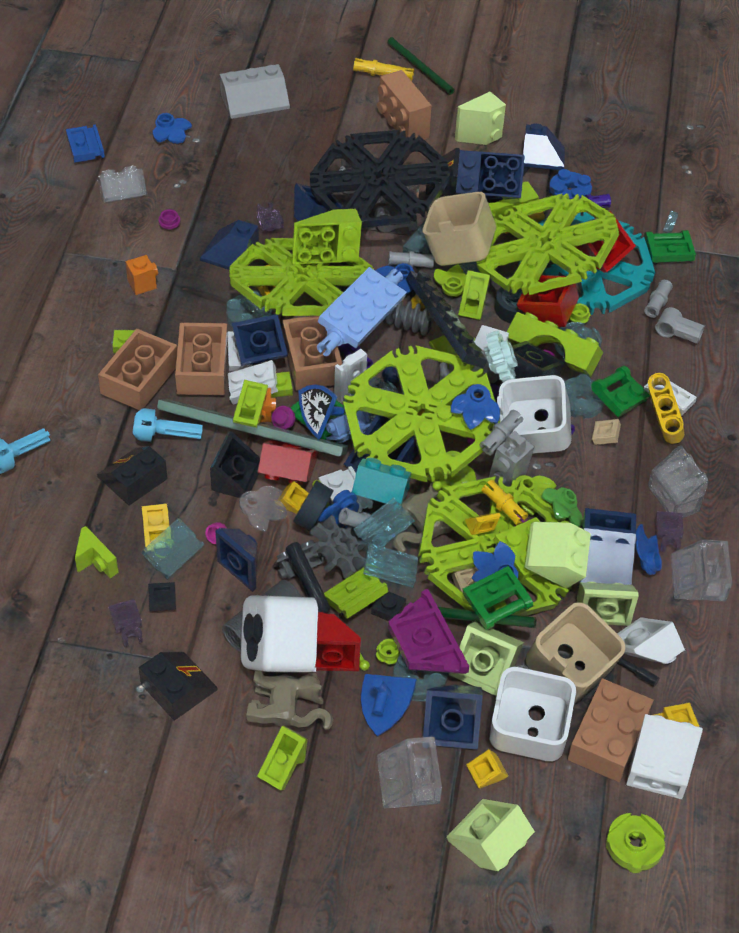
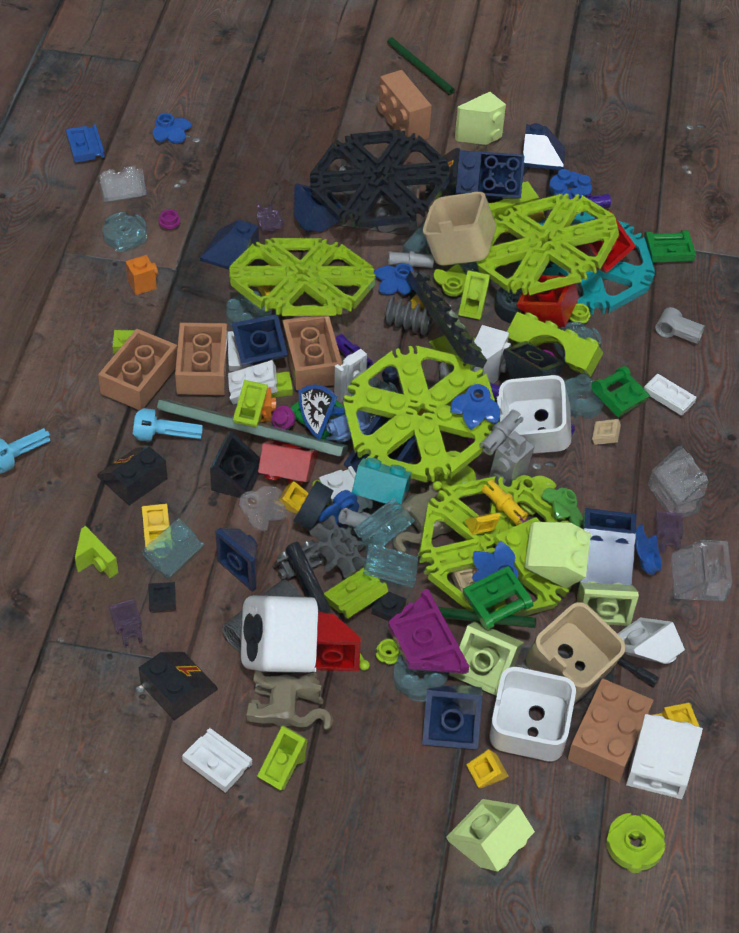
(133, 236): none -> clear light blue plate
(210, 531): dark pink hinge -> none
(217, 760): none -> white plate
(254, 91): light grey slope -> none
(327, 238): lime slope -> none
(360, 309): light blue plate -> none
(377, 68): yellow pin -> none
(385, 700): blue shield -> none
(410, 773): clear slope -> none
(500, 356): light aqua gear -> none
(658, 298): light grey pin -> none
(662, 398): yellow beam -> none
(671, 220): clear light blue tile -> none

